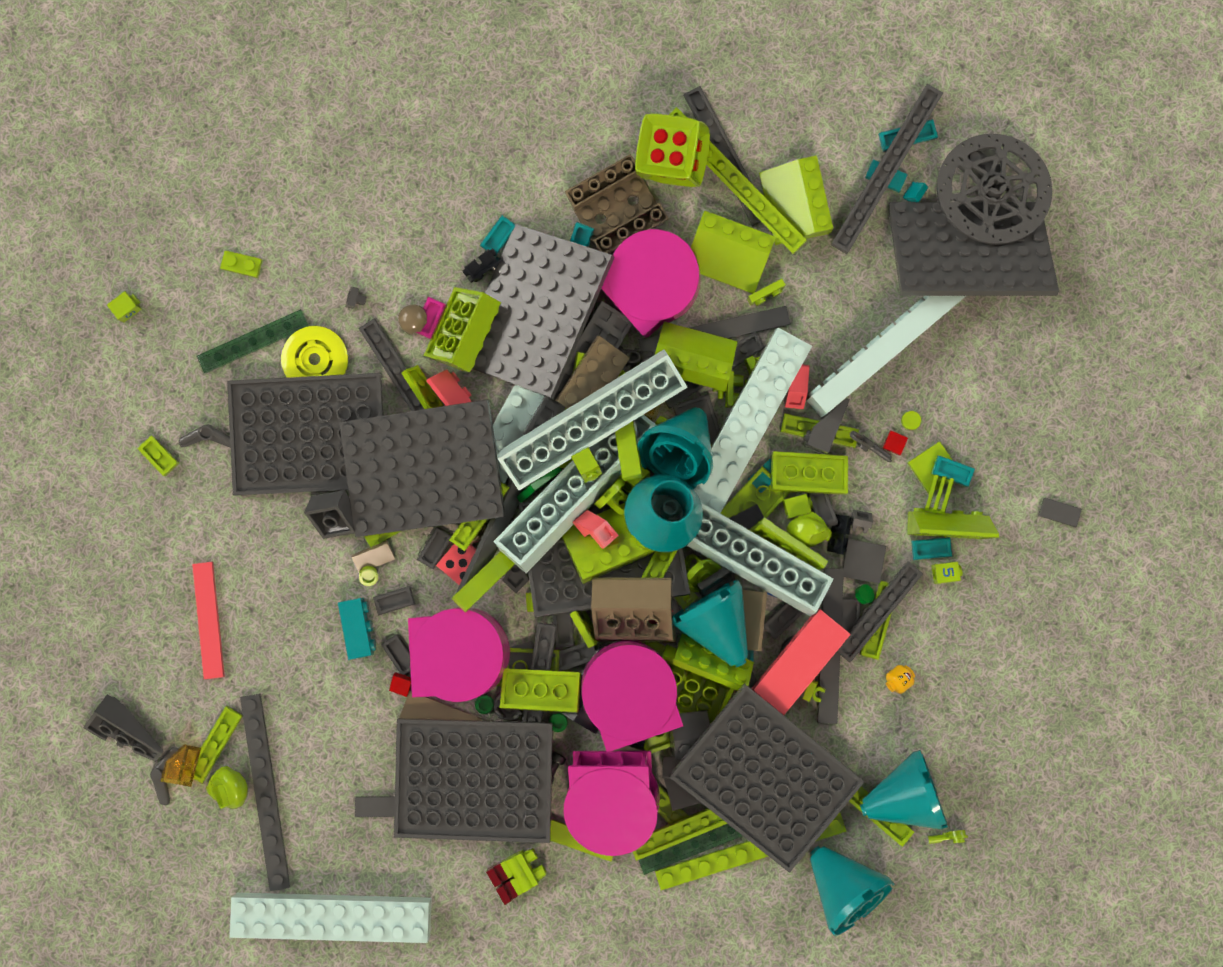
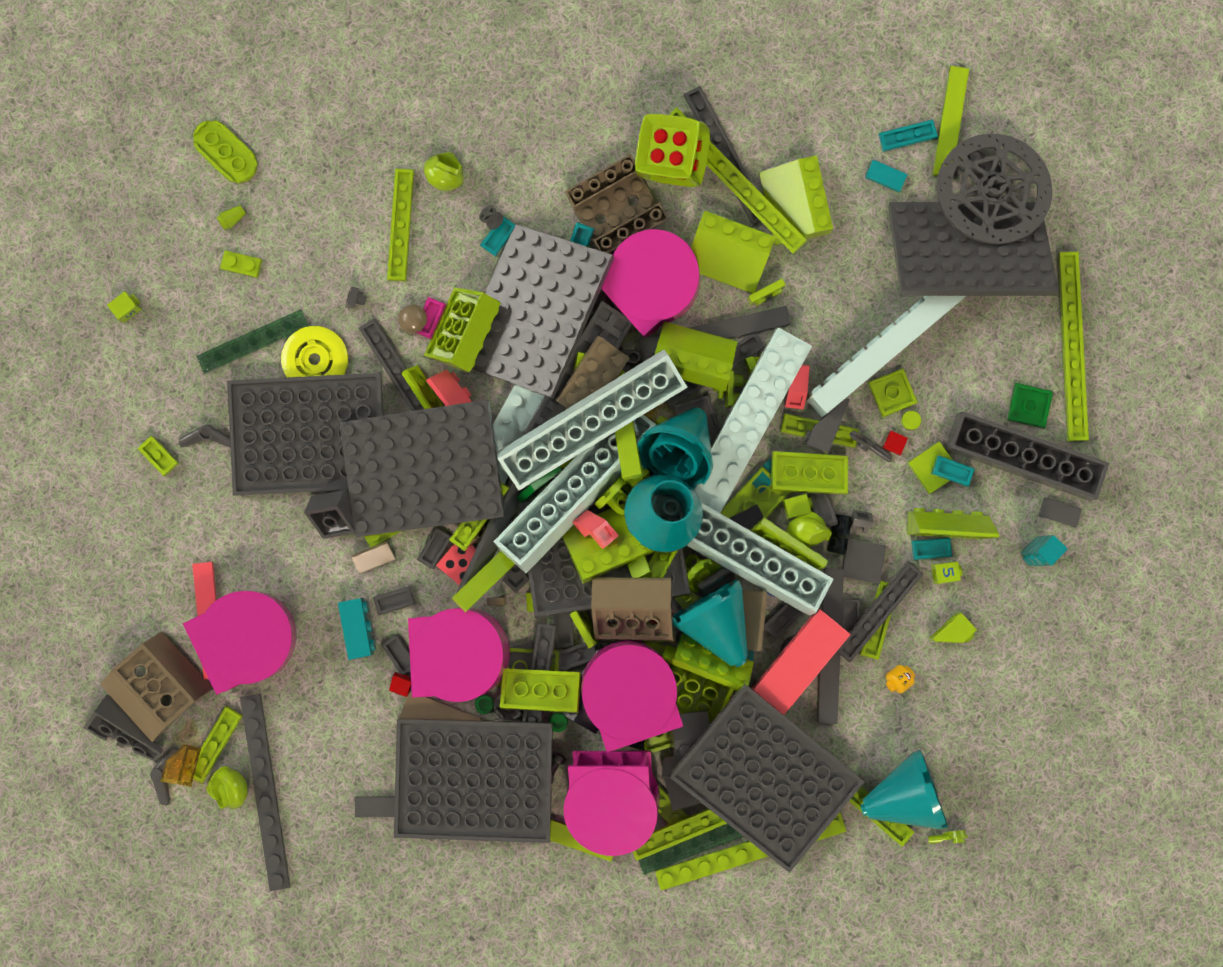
(166, 674): none -> dark tan slope
(225, 151): none -> lime tile
(230, 217): none -> lime cone
(243, 638): none -> dark pink brick
(330, 917): light aqua brick -> none
(368, 576): lime tile -> none
(400, 225): none -> lime tile
(444, 171): none -> lime helmet
(477, 270): black hinge -> none
(491, 217): none -> dark grey wheel
(496, 601): none -> dark tan tile
(523, 874): lime hips -> none
(586, 465): lime brick -> none
(640, 568): none -> lime tile
(811, 691): lime tile -> none
(846, 888): teal cone -> none
(864, 594): green tile -> none
(887, 169): dark grey plate -> none
(892, 392): none -> lime tile
(915, 192): teal tile -> none
(942, 481): lime tile -> none
(951, 115): none -> lime tile
(955, 630): none -> lime slope
(1027, 456): none -> dark grey brick
(1030, 405): none -> green tile
(1043, 551): none -> teal brick
(1073, 346): none -> lime plate

